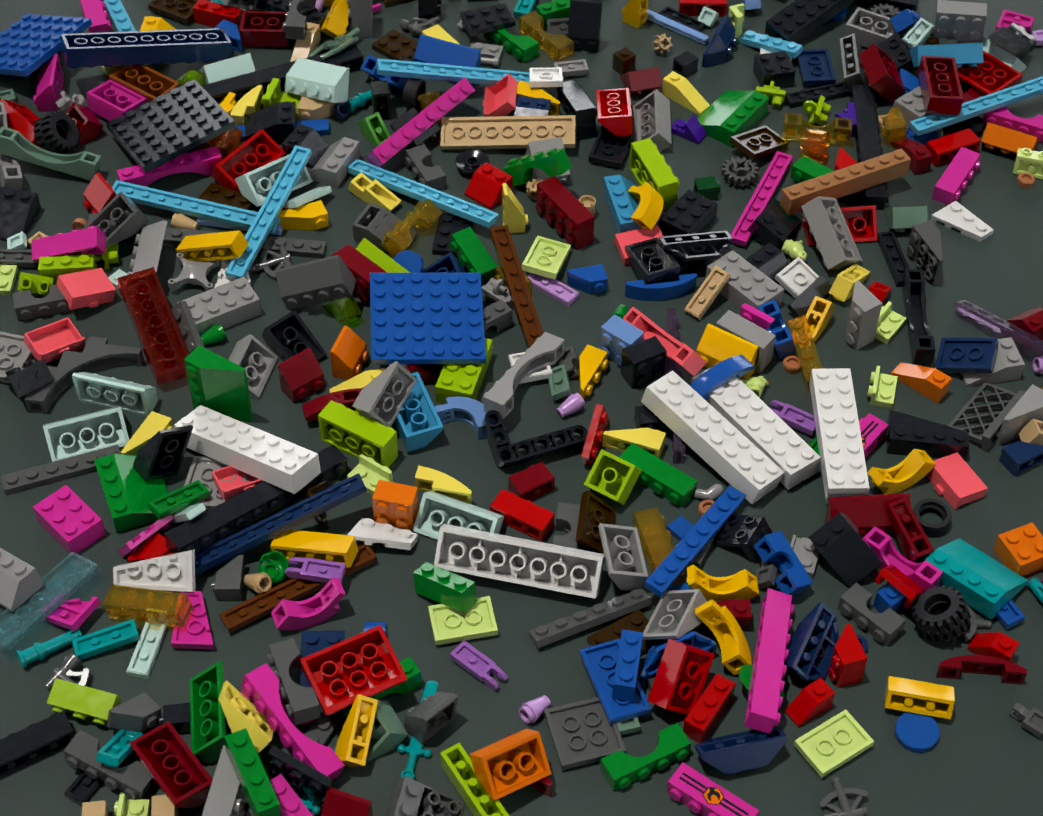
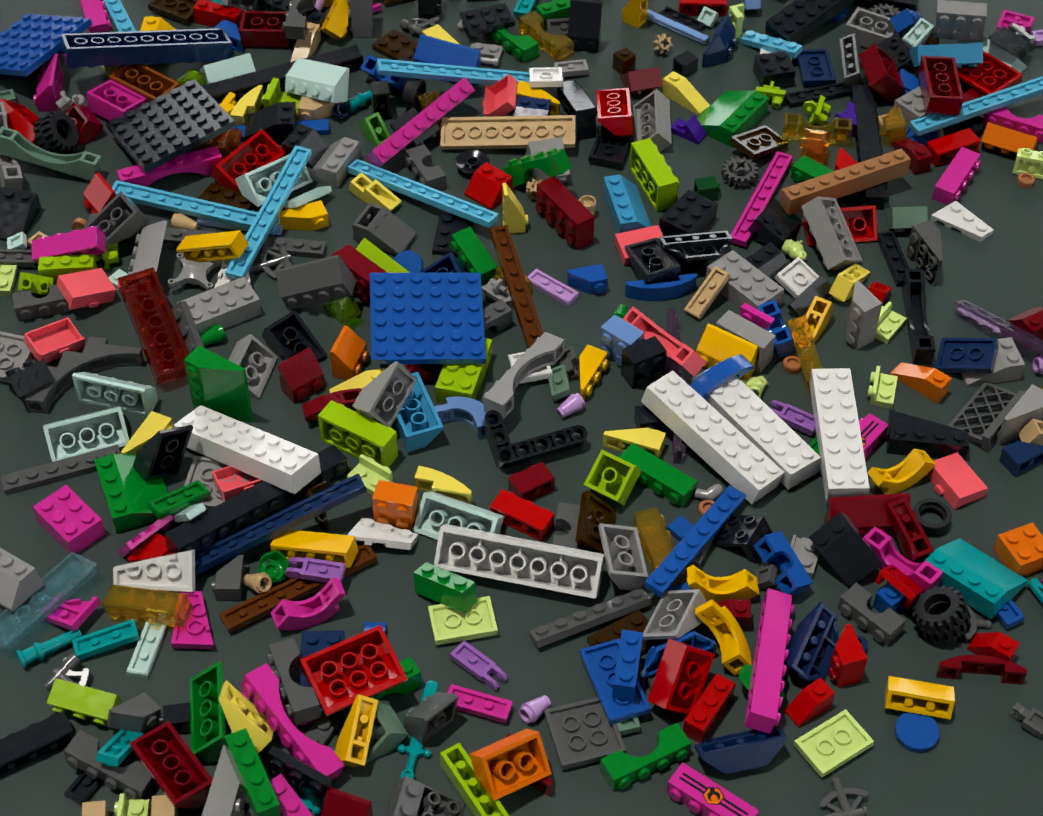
(336, 44): sand green bar -> none
(423, 216): clear yellow arch -> none
(482, 704): none -> dark pink plate
(546, 257): yellowish green plate -> none
(595, 434): red wing -> none
(649, 207): yellow arch -> none

